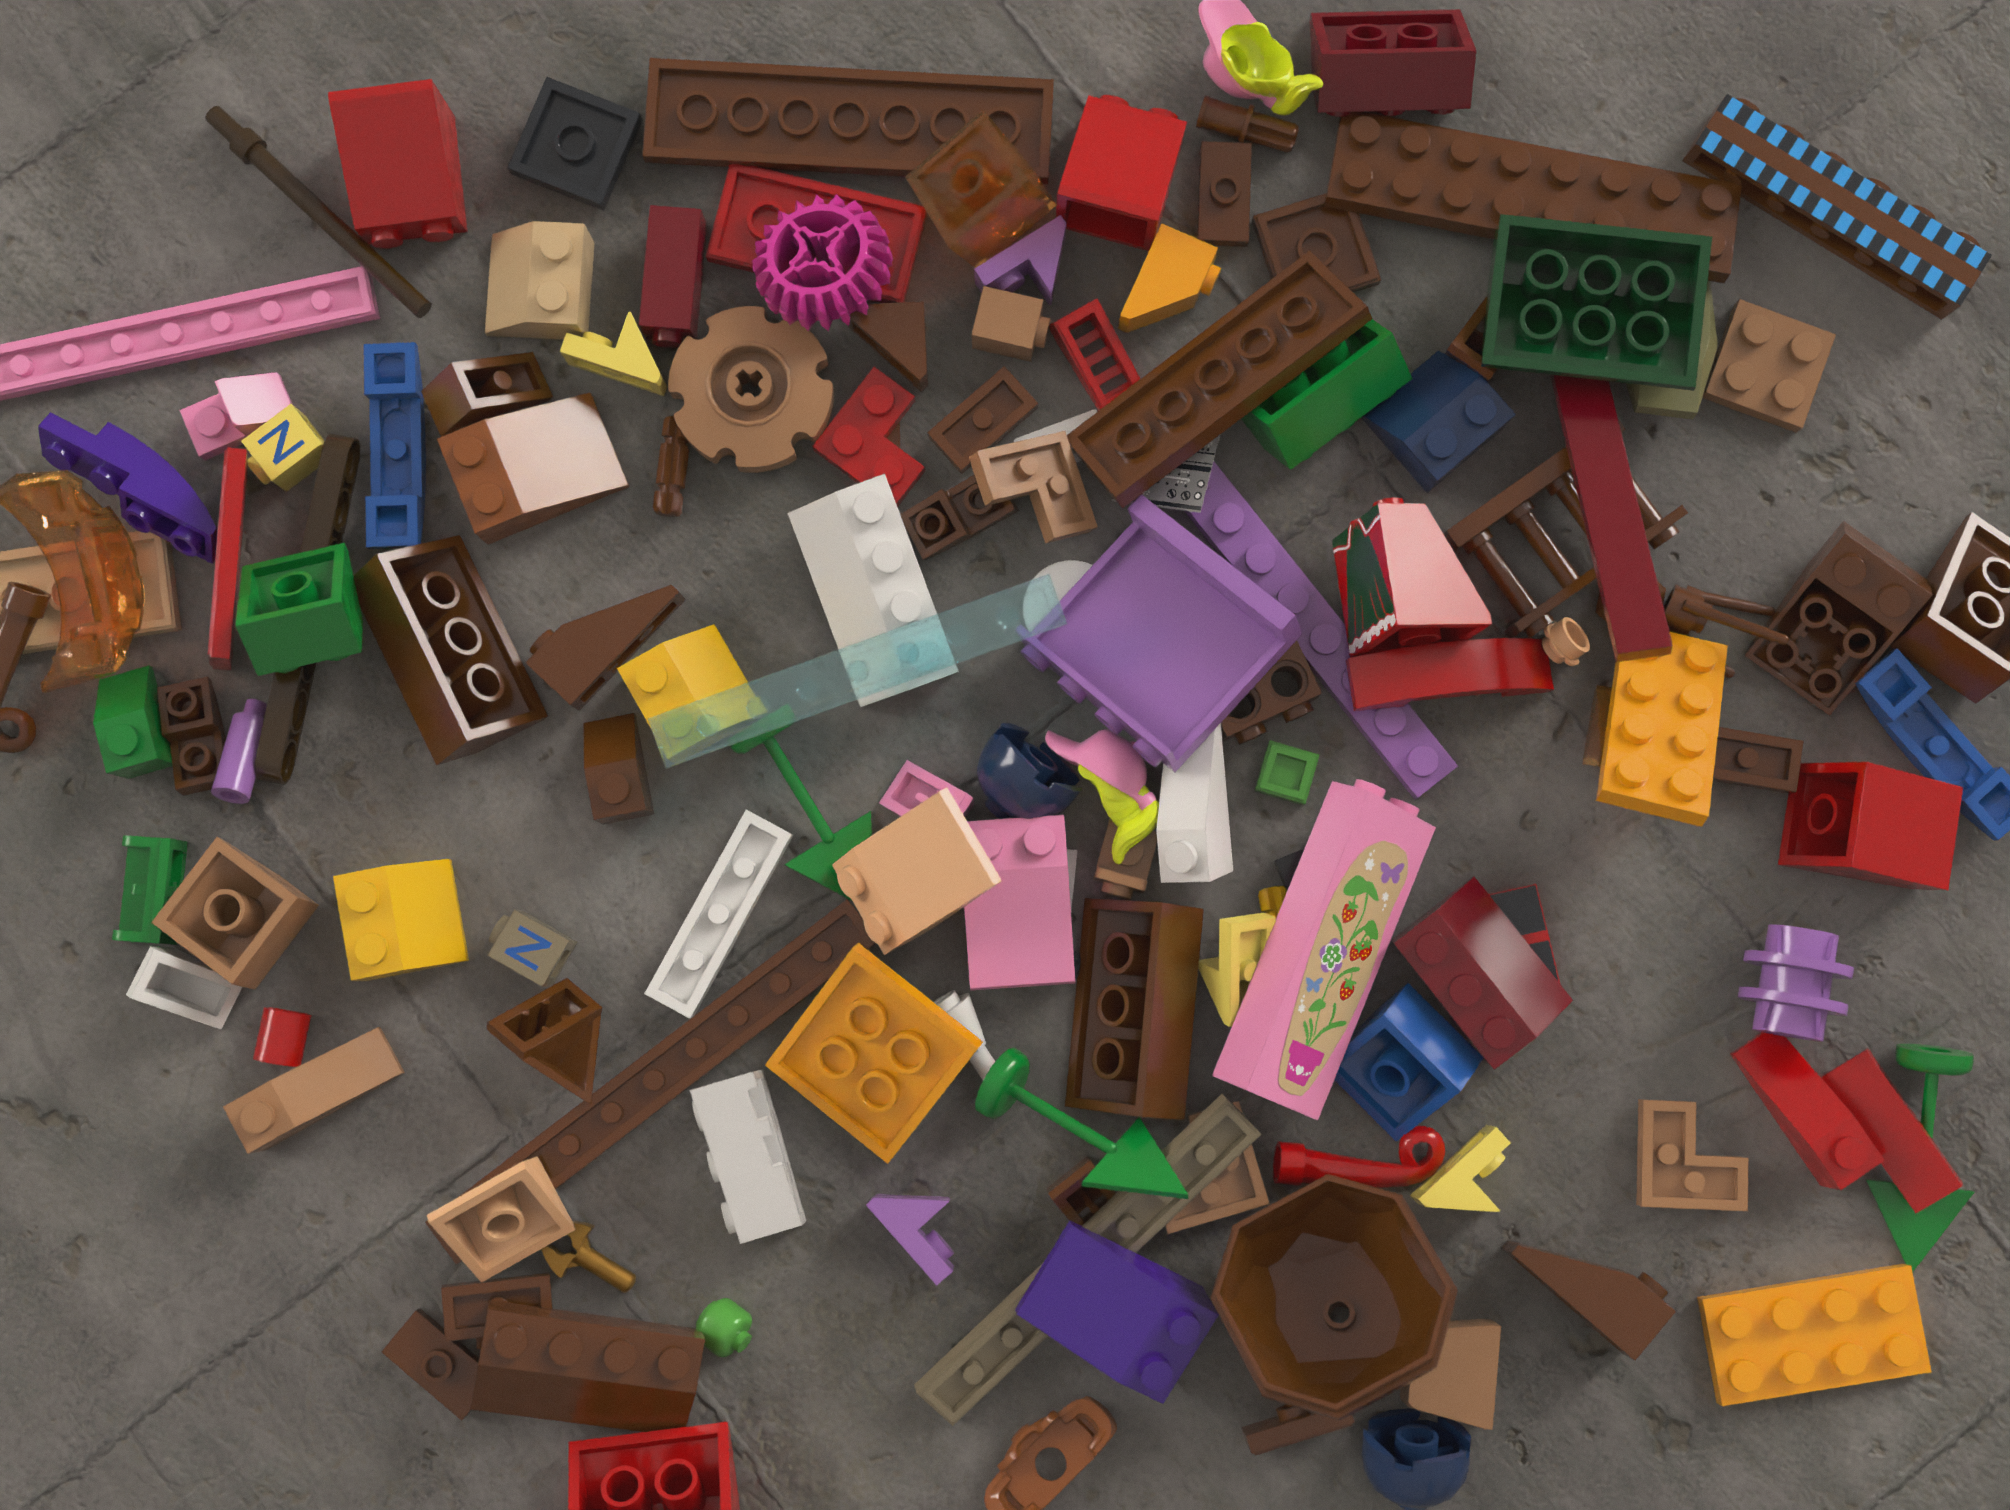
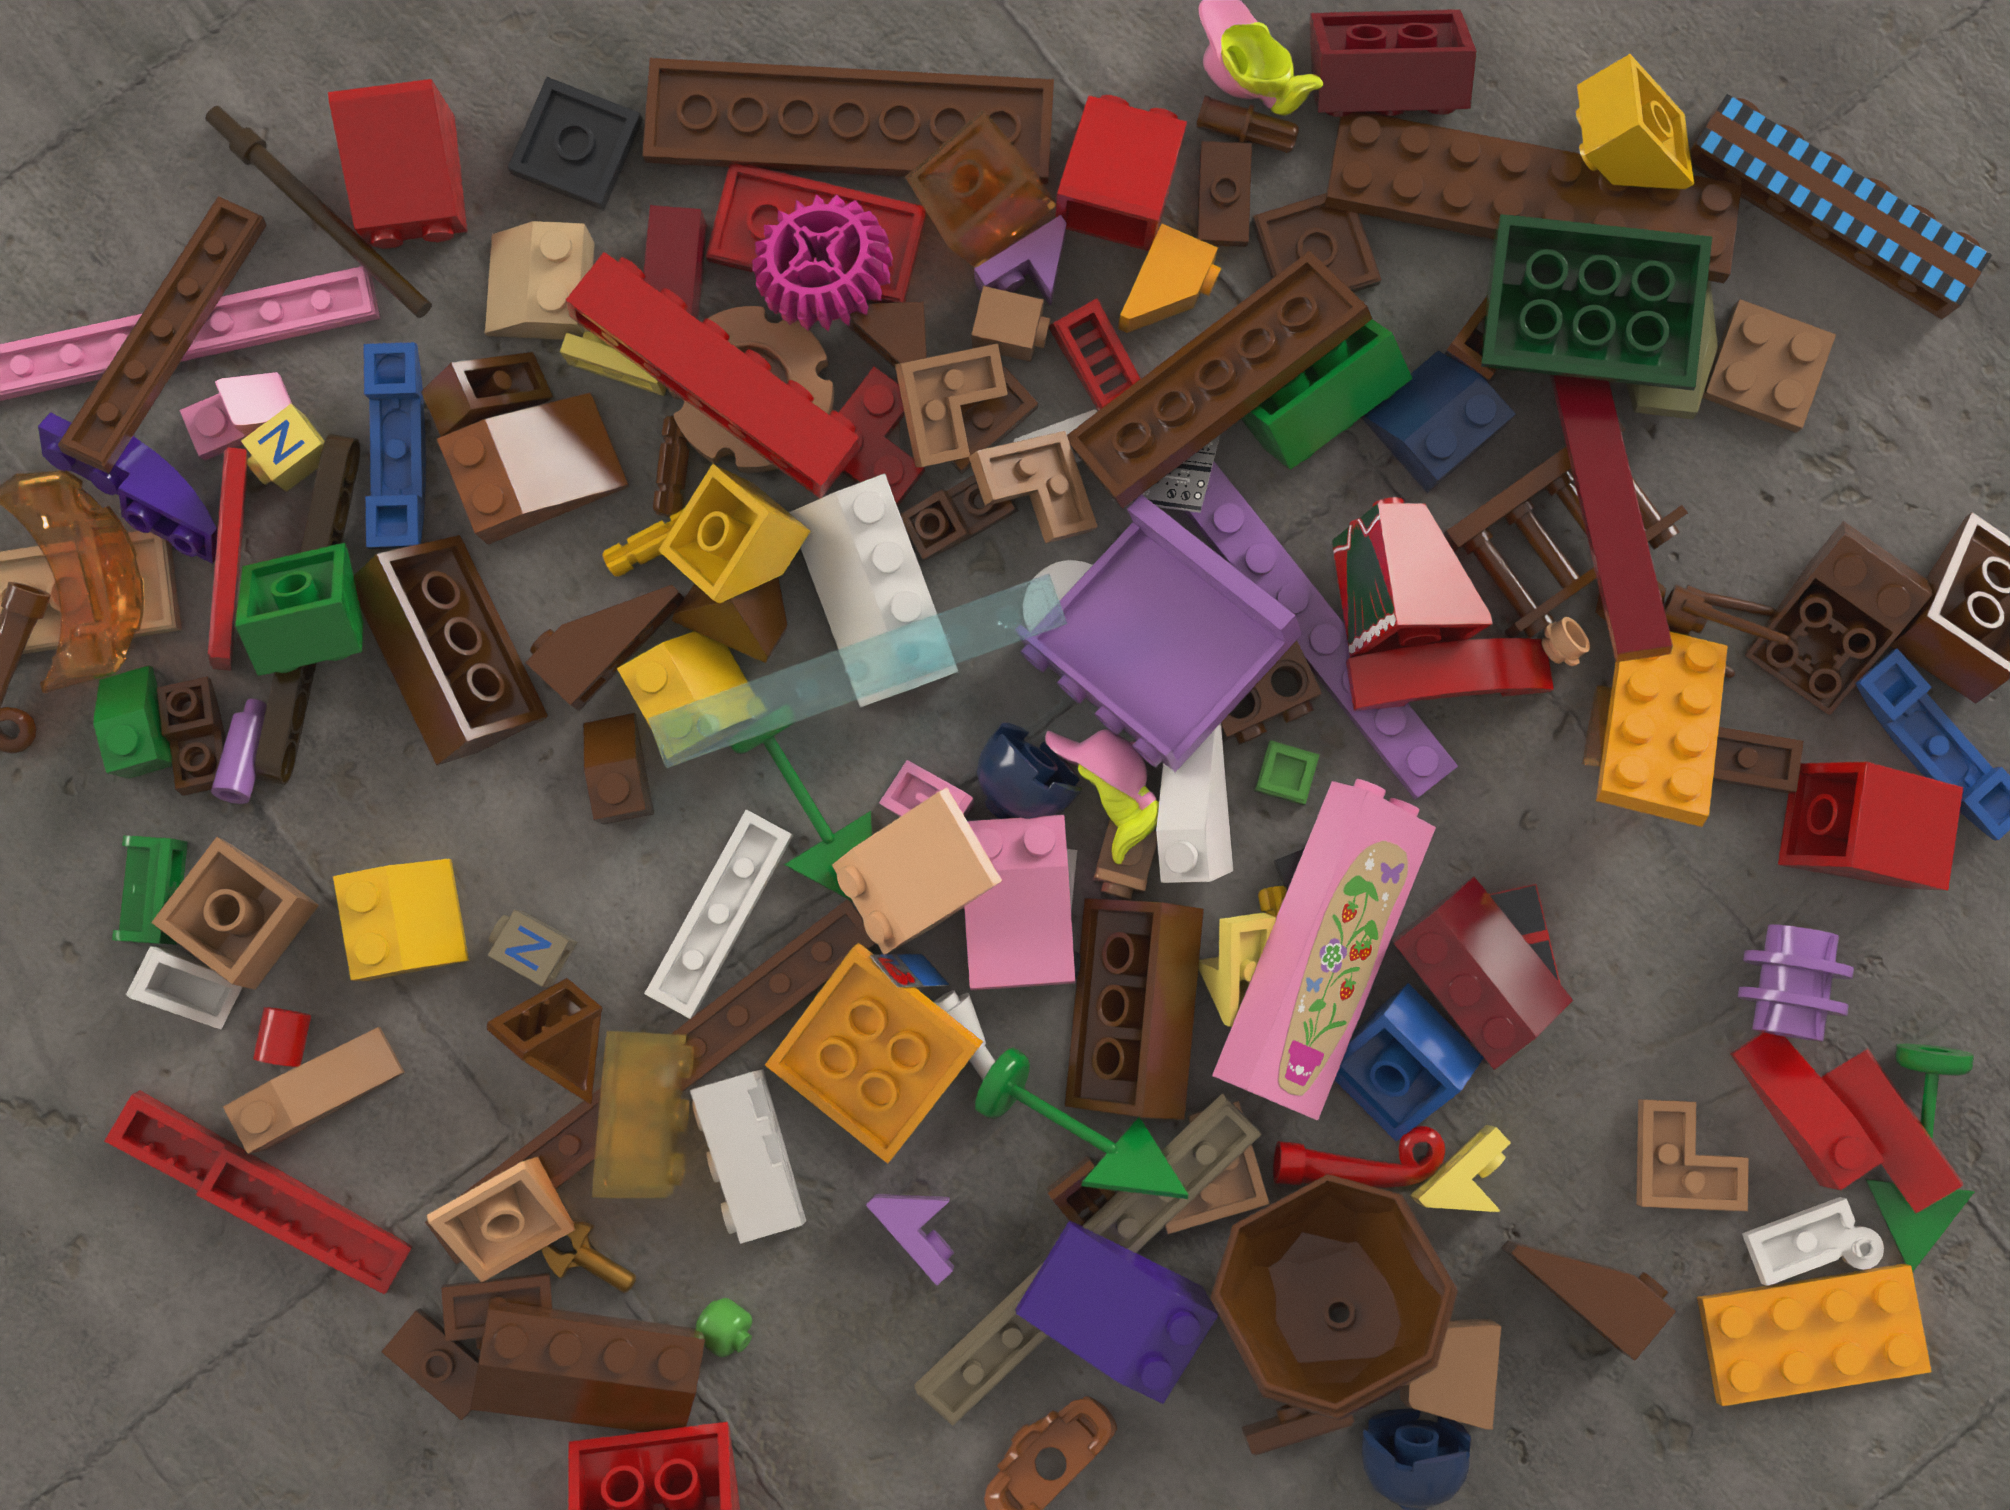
(162, 335): none -> reddish brown tile
(257, 1192): none -> red slope
(640, 547): none -> yellow axle
(641, 1114): none -> clear yellow slope
(713, 374): none -> red brick
(732, 536): none -> yellow slope
(746, 622): none -> reddish brown slope
(909, 970): none -> sticker
(933, 396): none -> medium nougat plate
(1633, 129): none -> yellow slope
(1811, 1241): none -> white hinge

